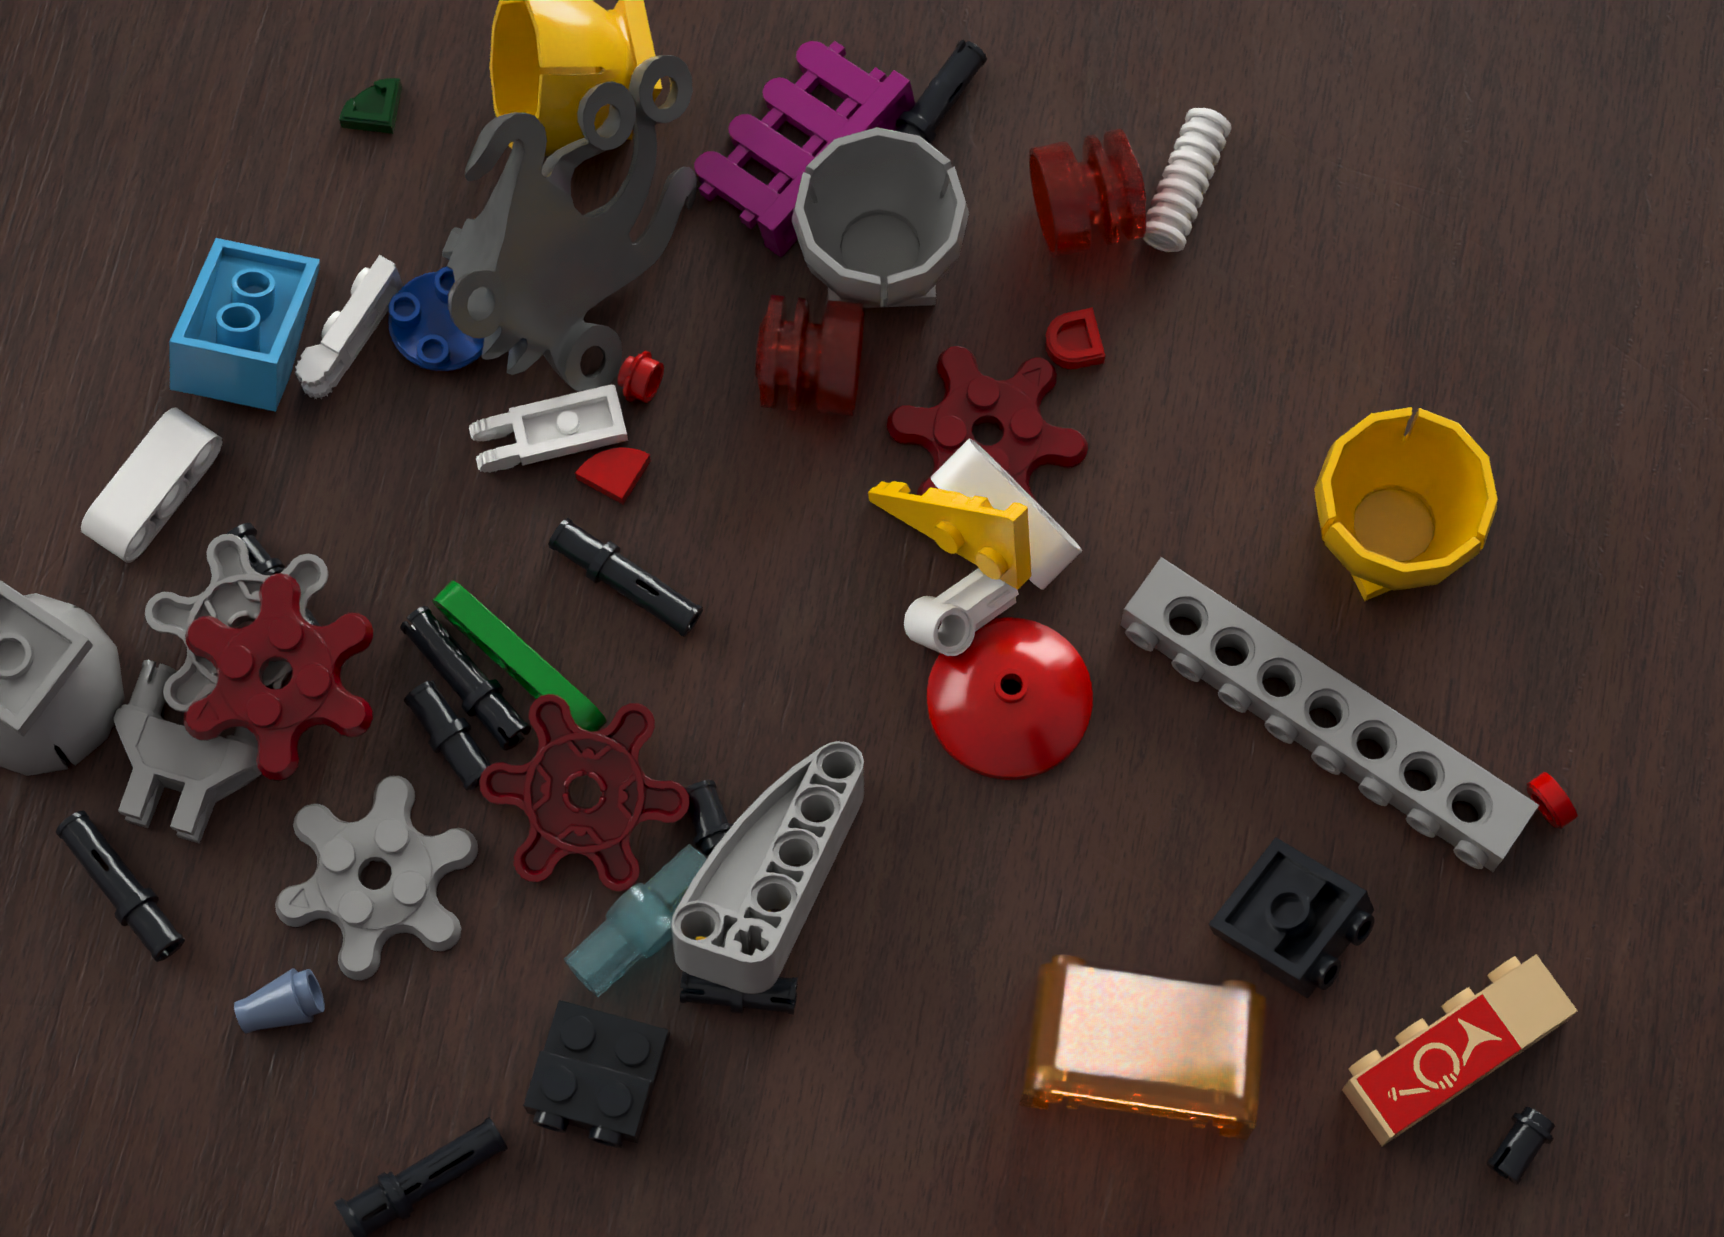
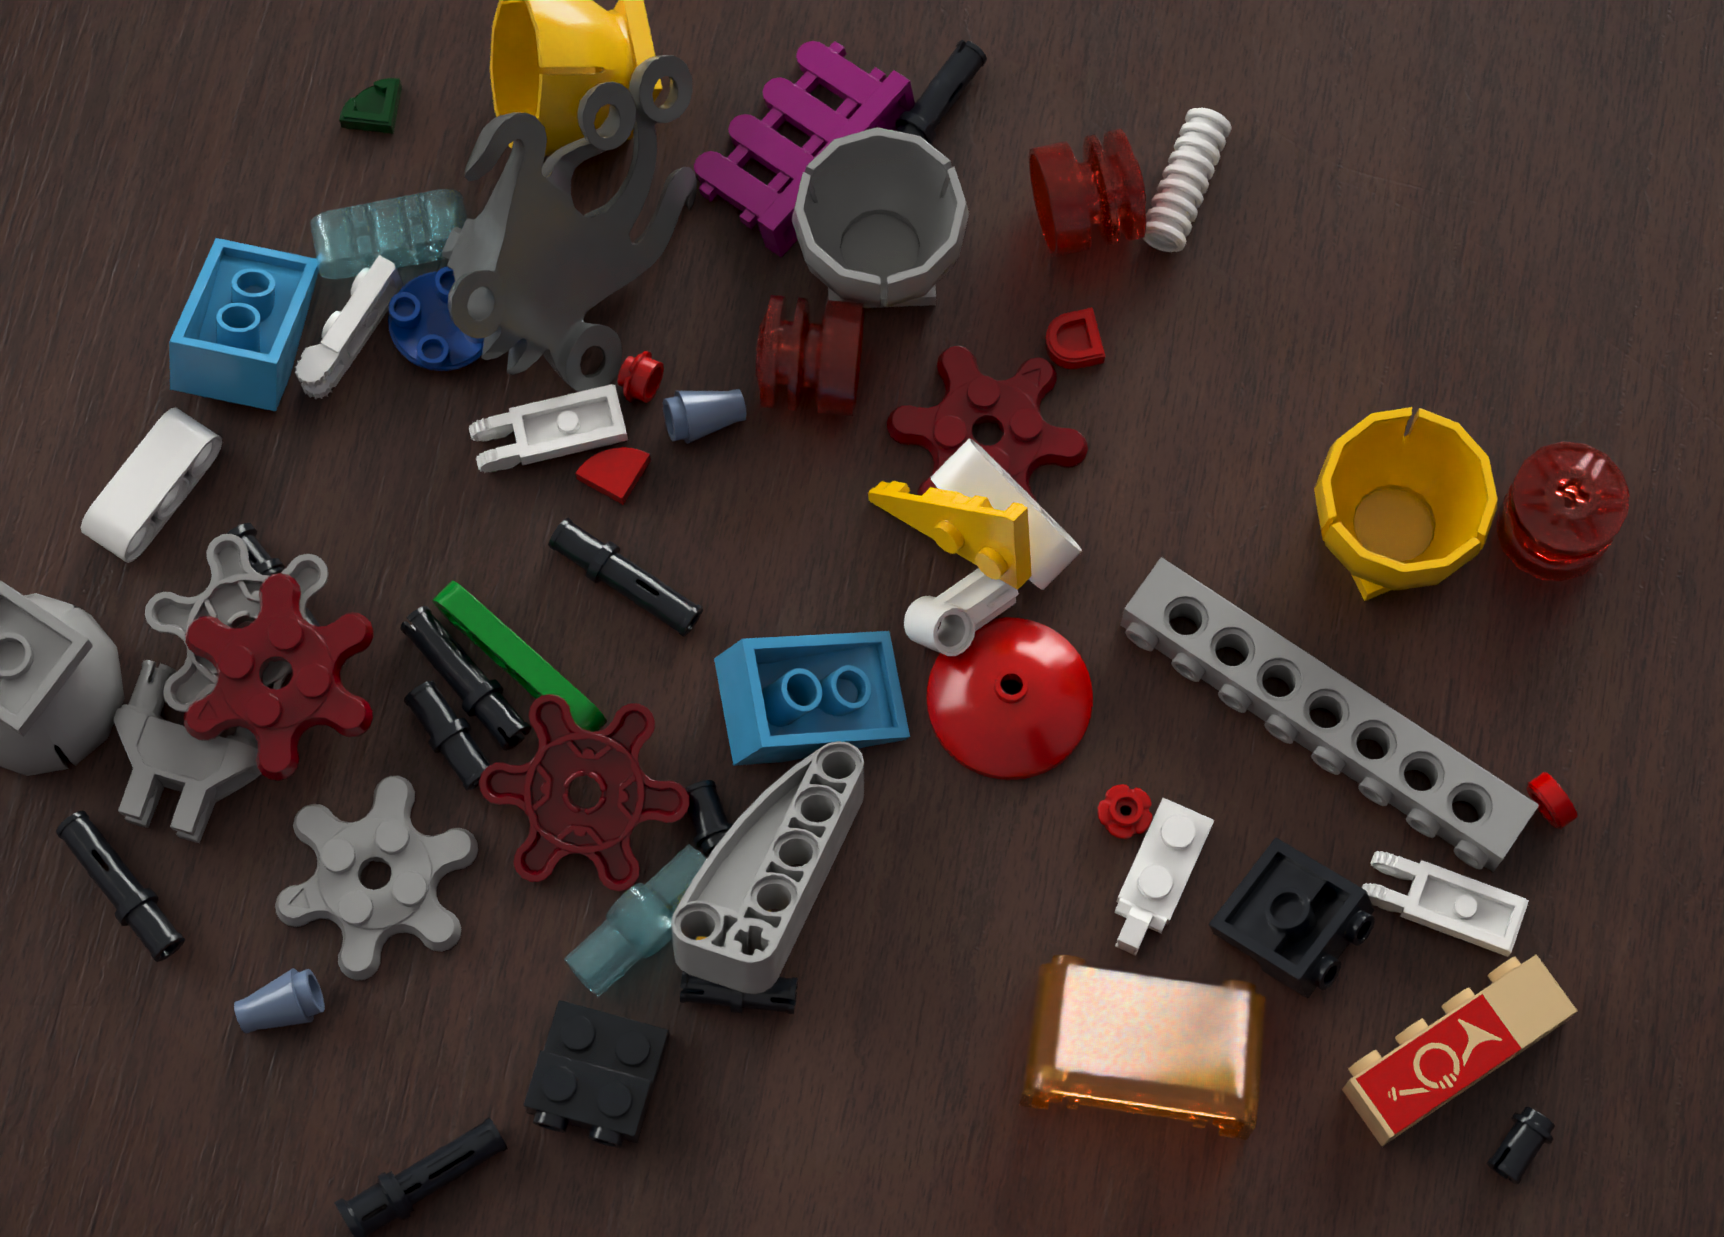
(399, 229): none -> clear light blue beam
(700, 413): none -> sand blue cone
(809, 691): none -> dark azure slope
(1118, 824): none -> red plate
(1160, 872): none -> white hinge
(1450, 903): none -> white hinge
(1542, 532): none -> clear red wheel

